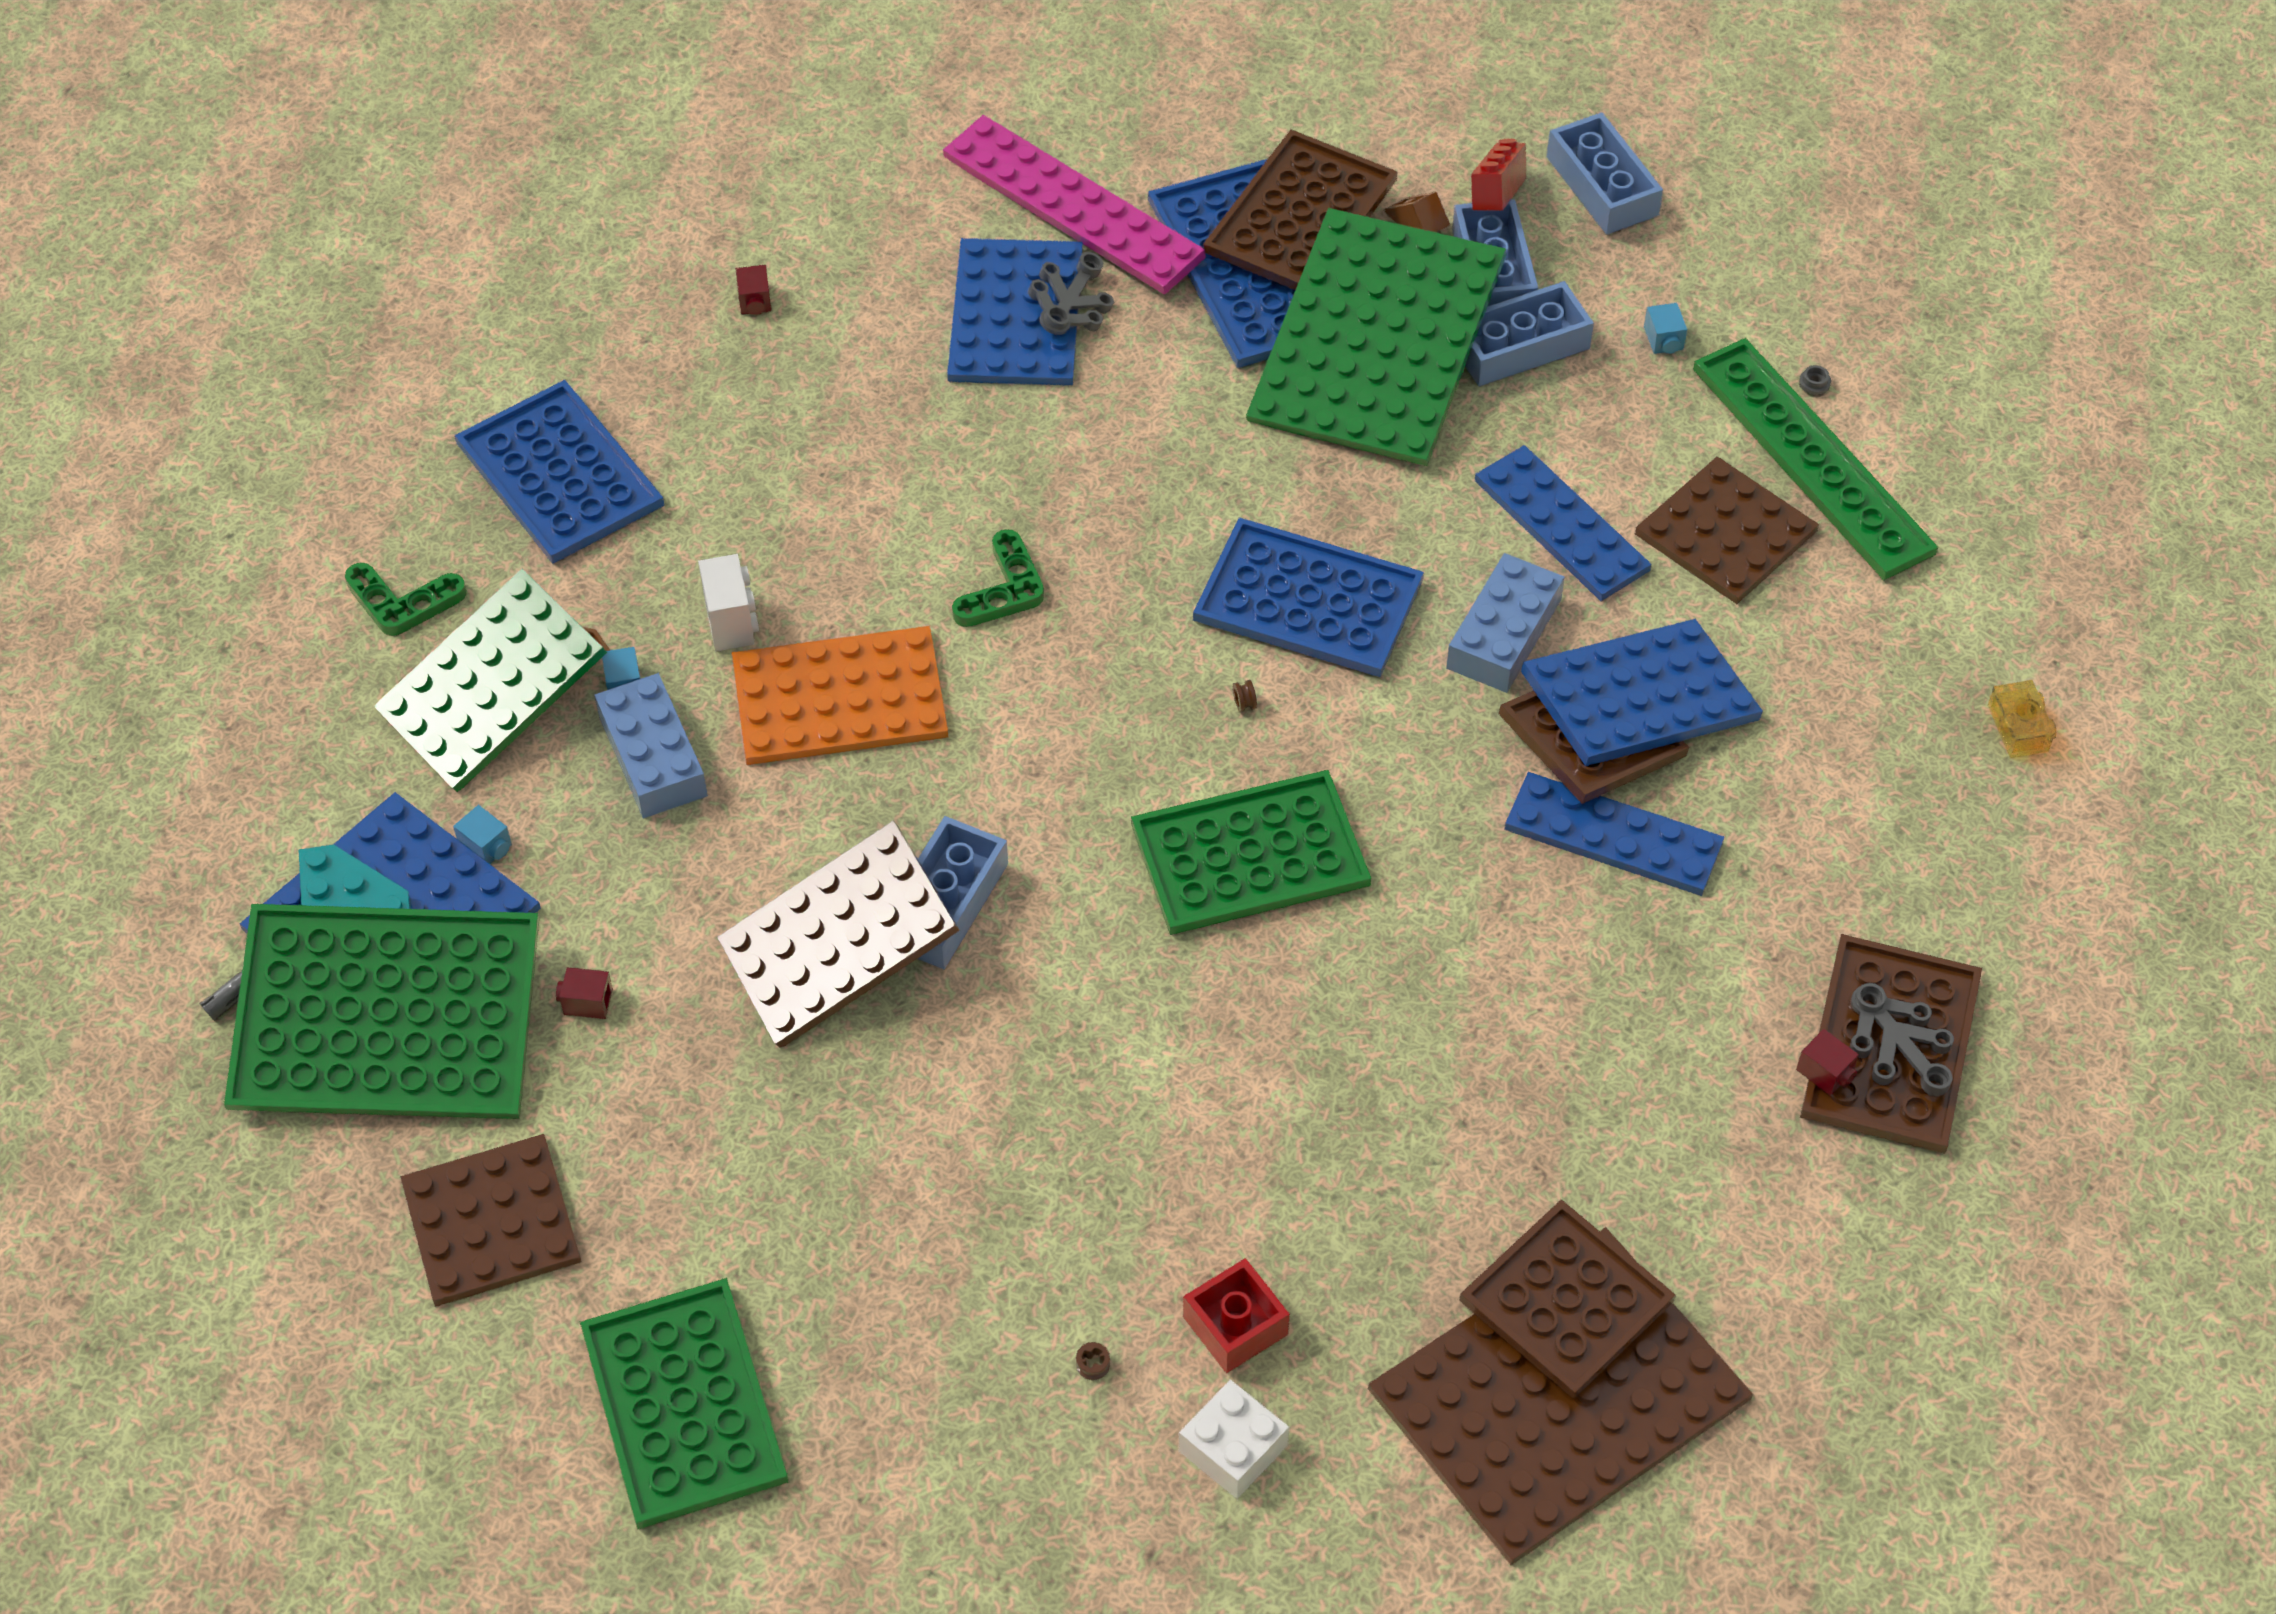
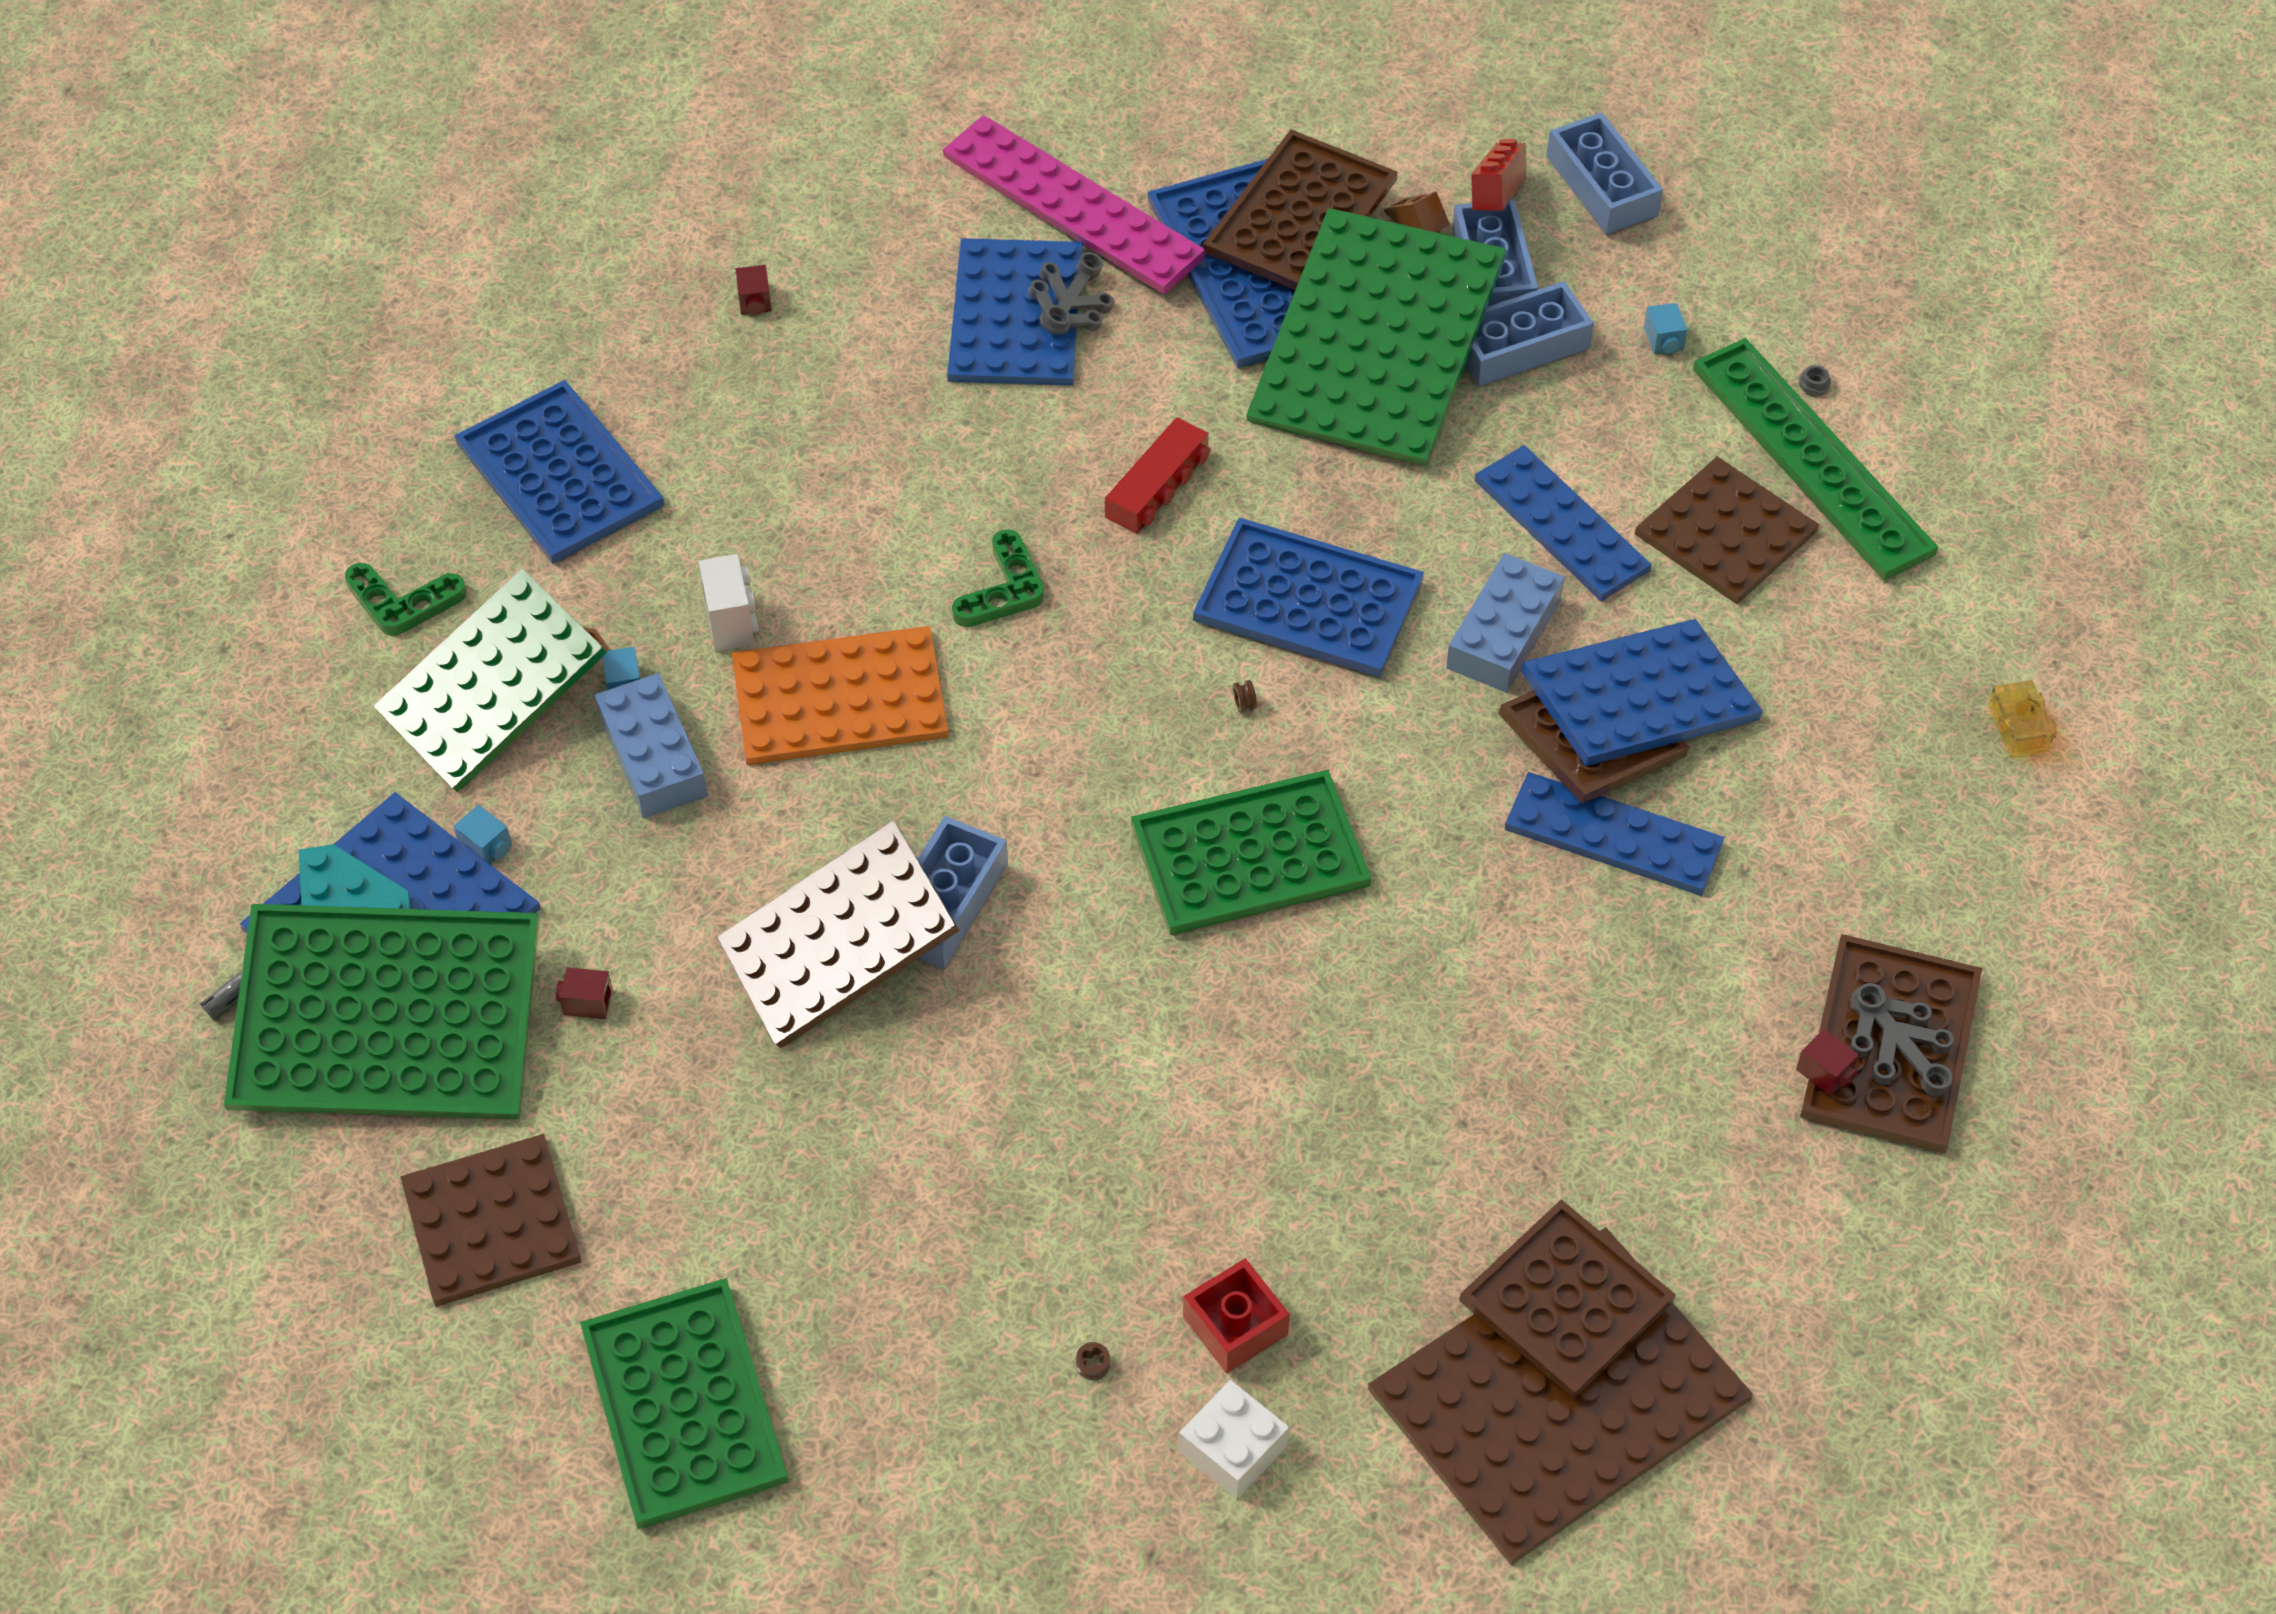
(1157, 475): none -> red brick

